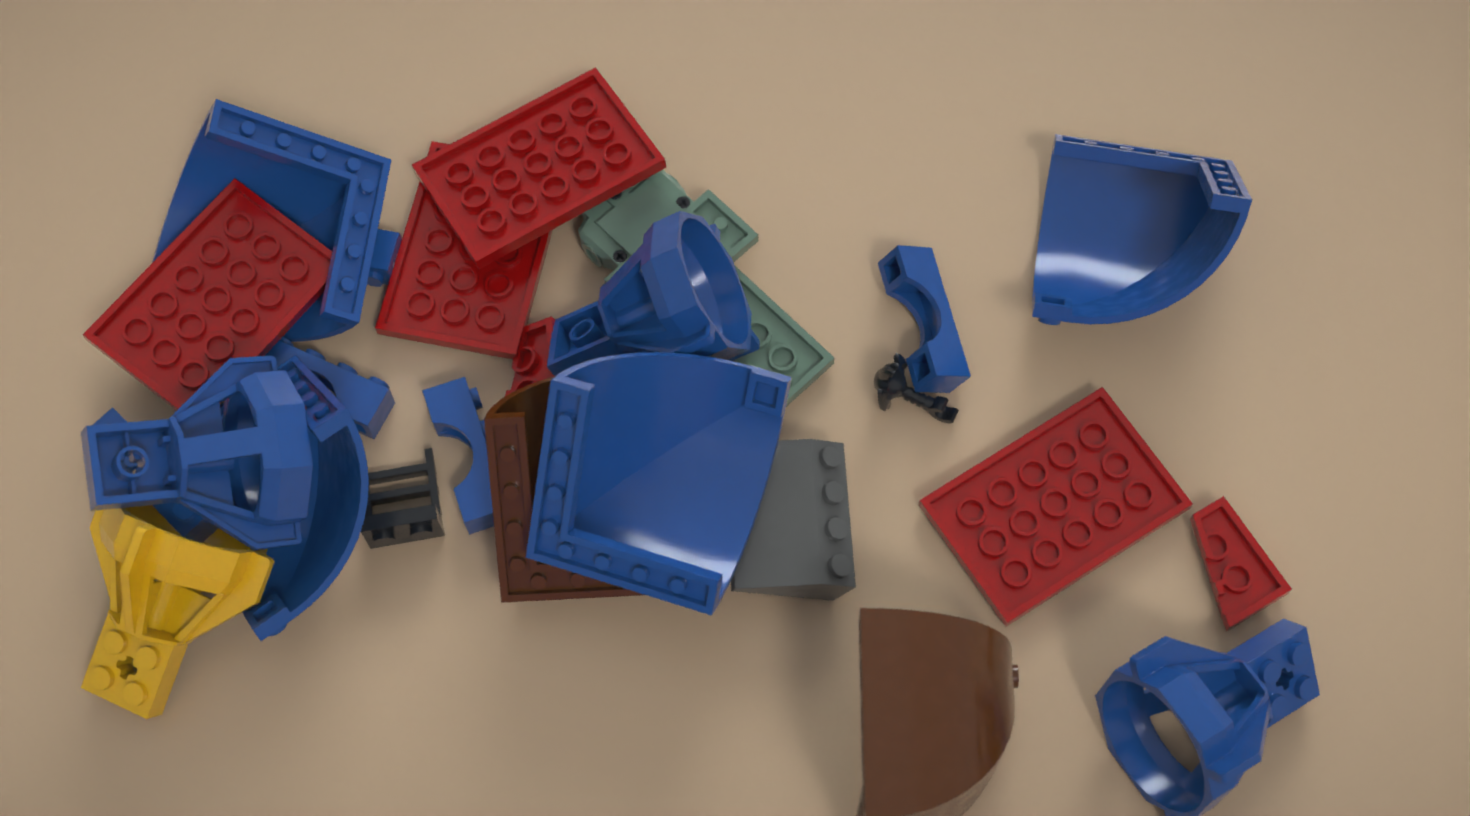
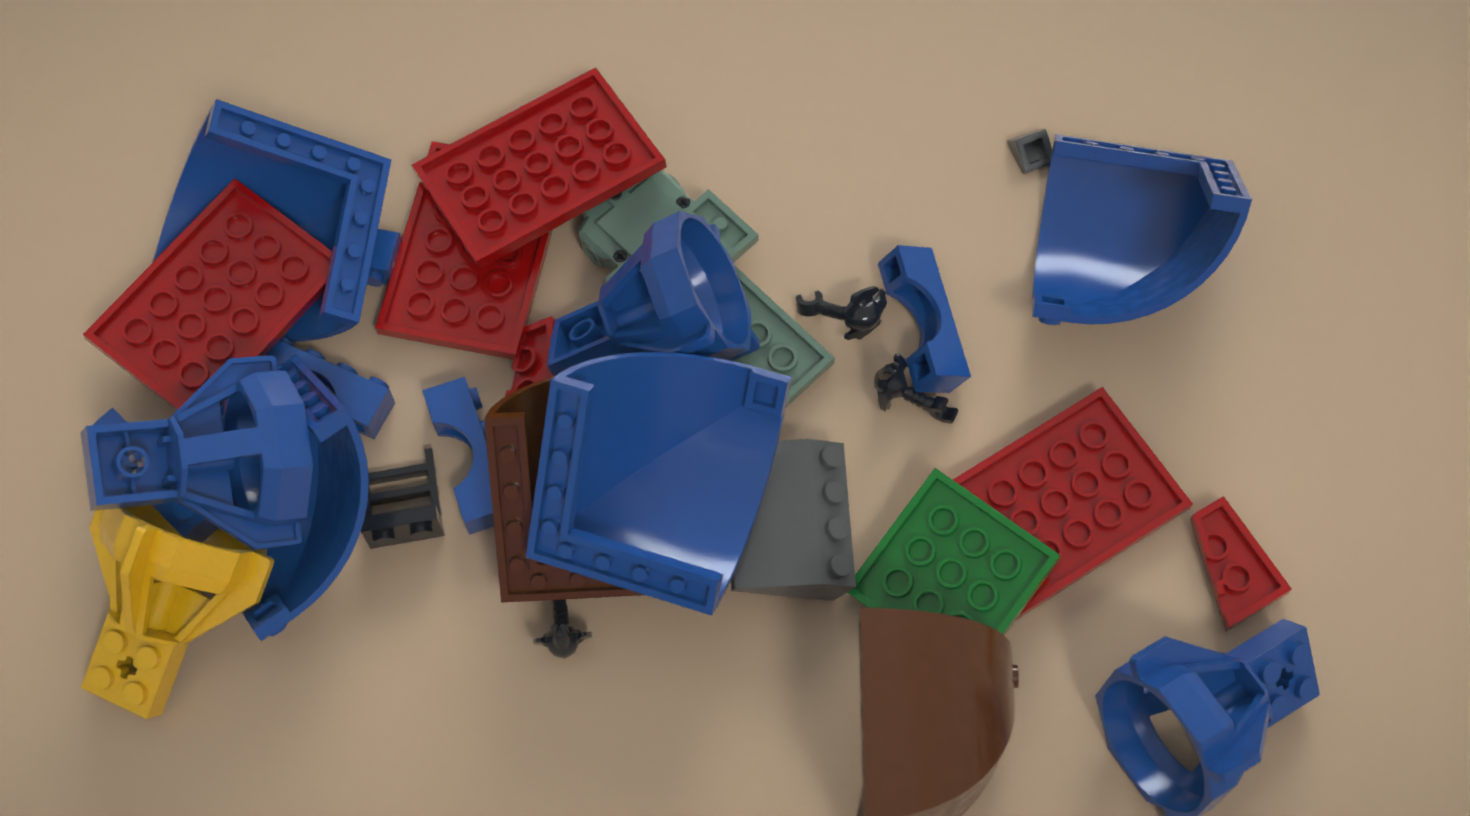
(562, 638): none -> black piece
(860, 315): none -> black piece
(954, 559): none -> green plate
(1031, 150): none -> dark grey slope

